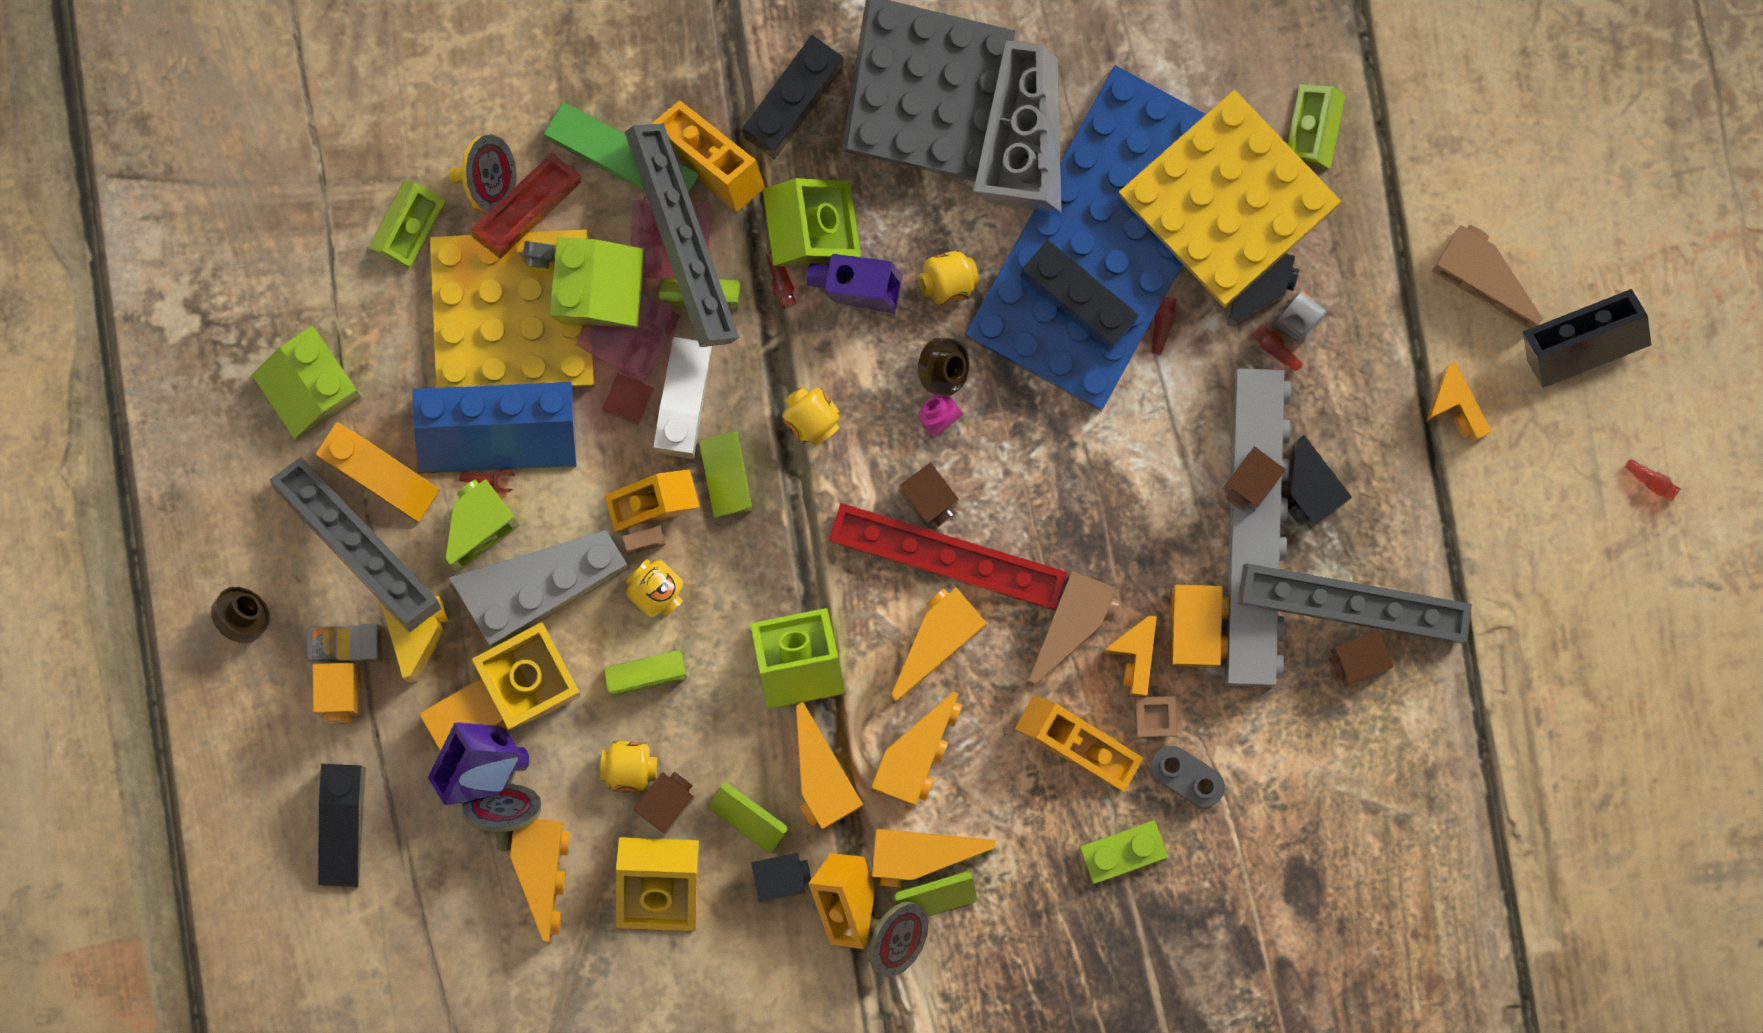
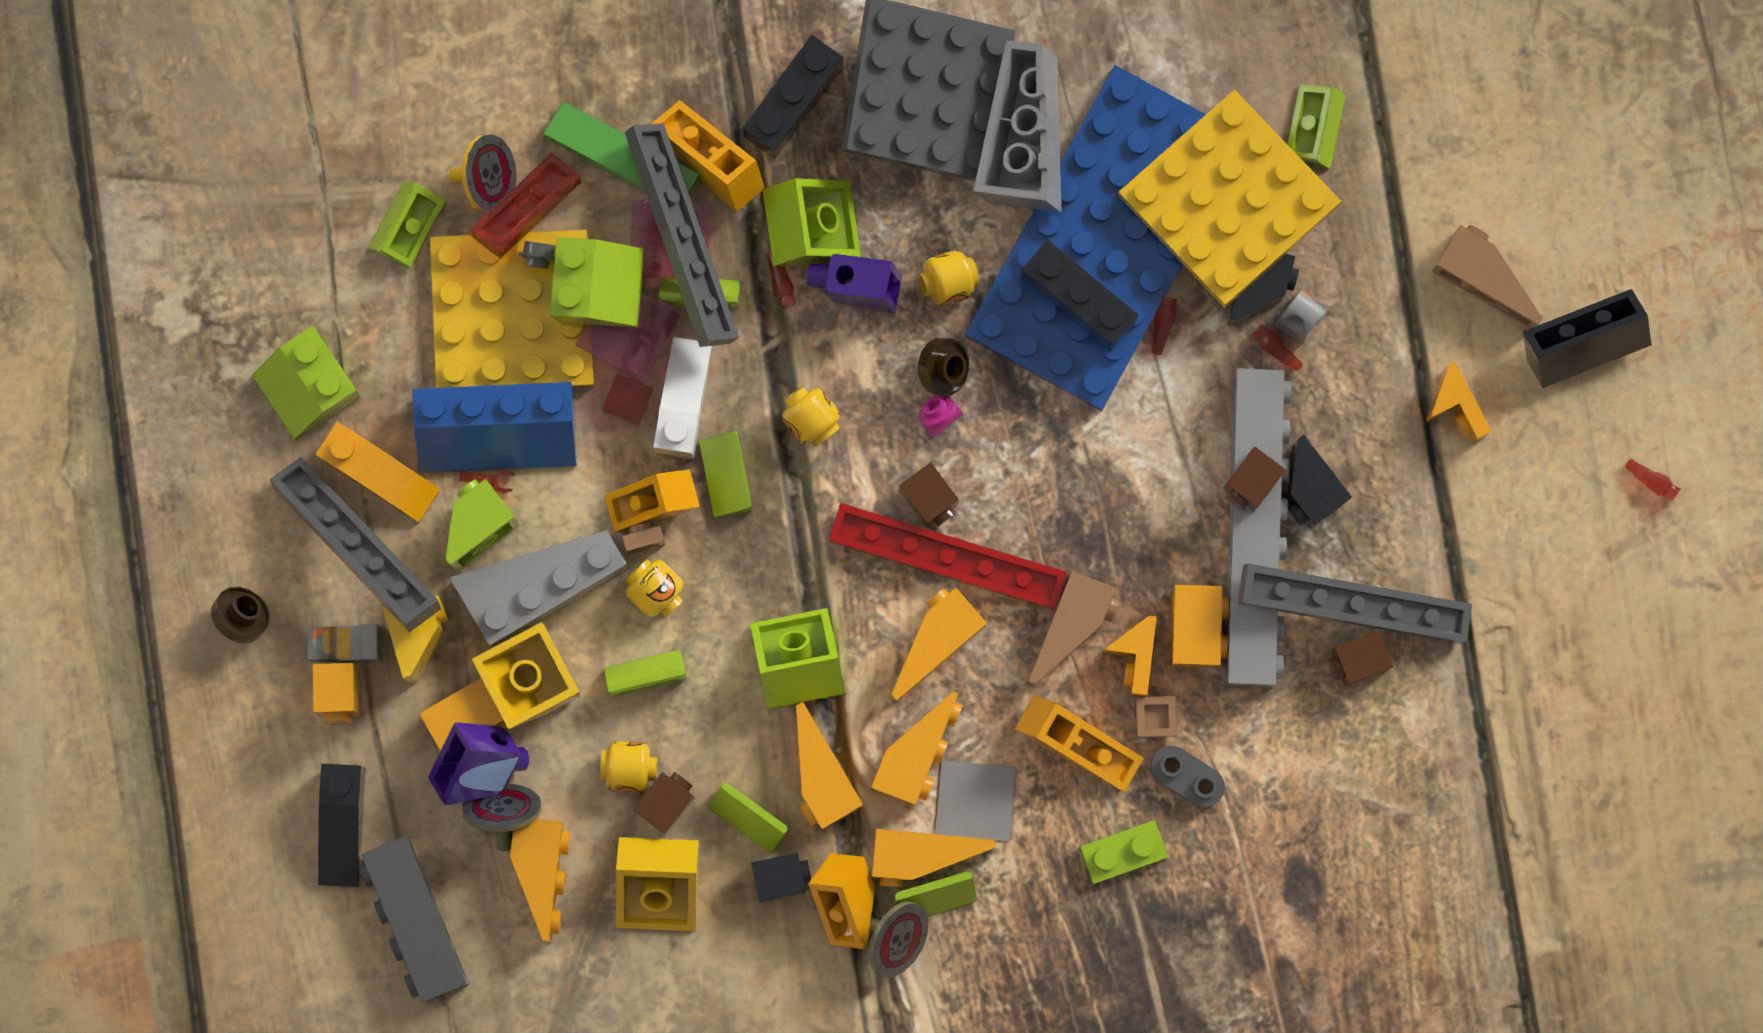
(414, 919): none -> dark grey brick
(975, 800): none -> light grey sticker

